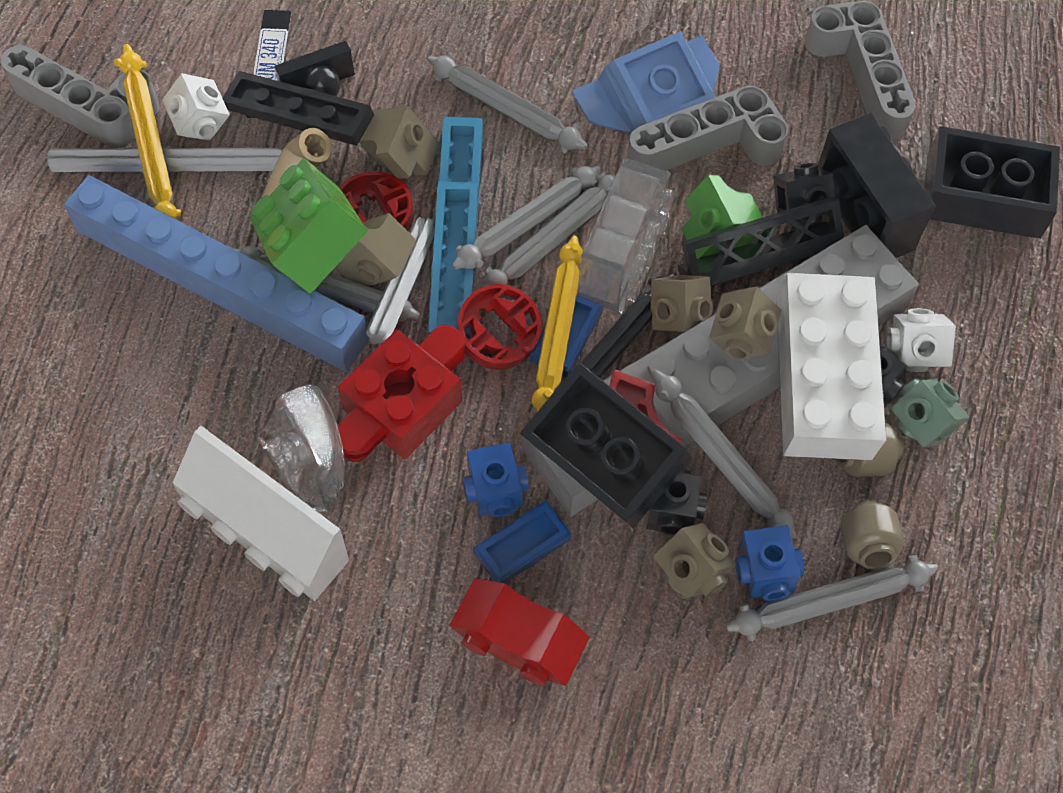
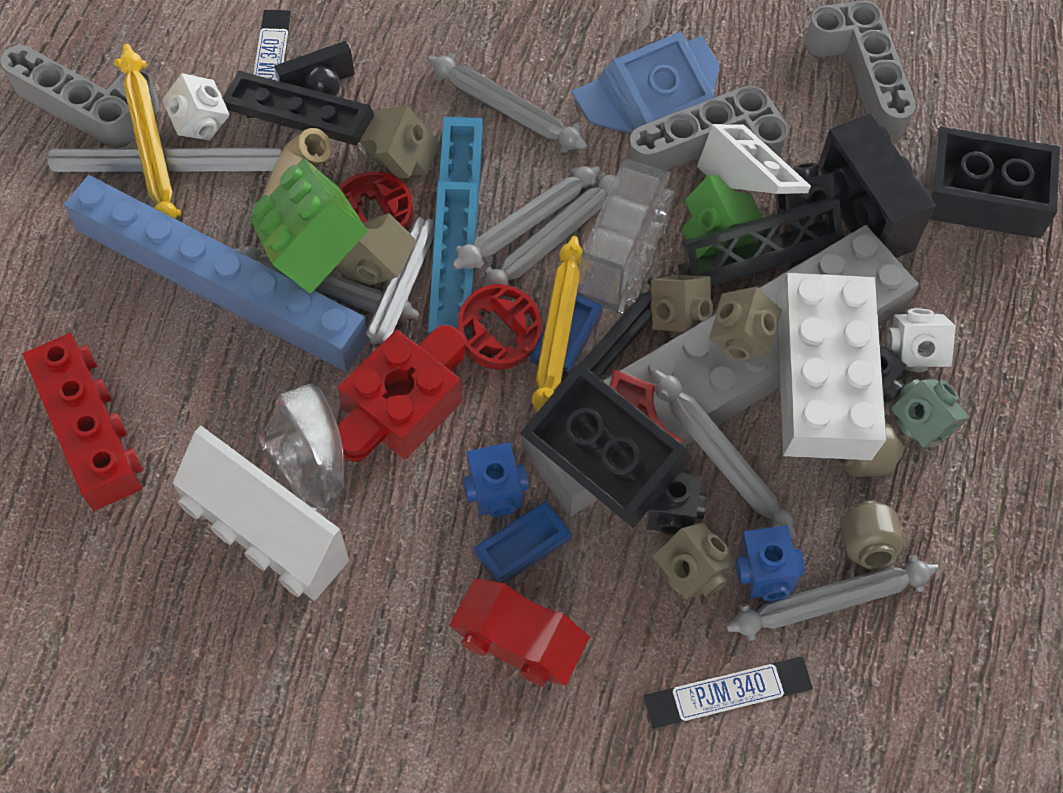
(82, 421): none -> red brick
(727, 692): none -> sticker
(747, 162): none -> white slope

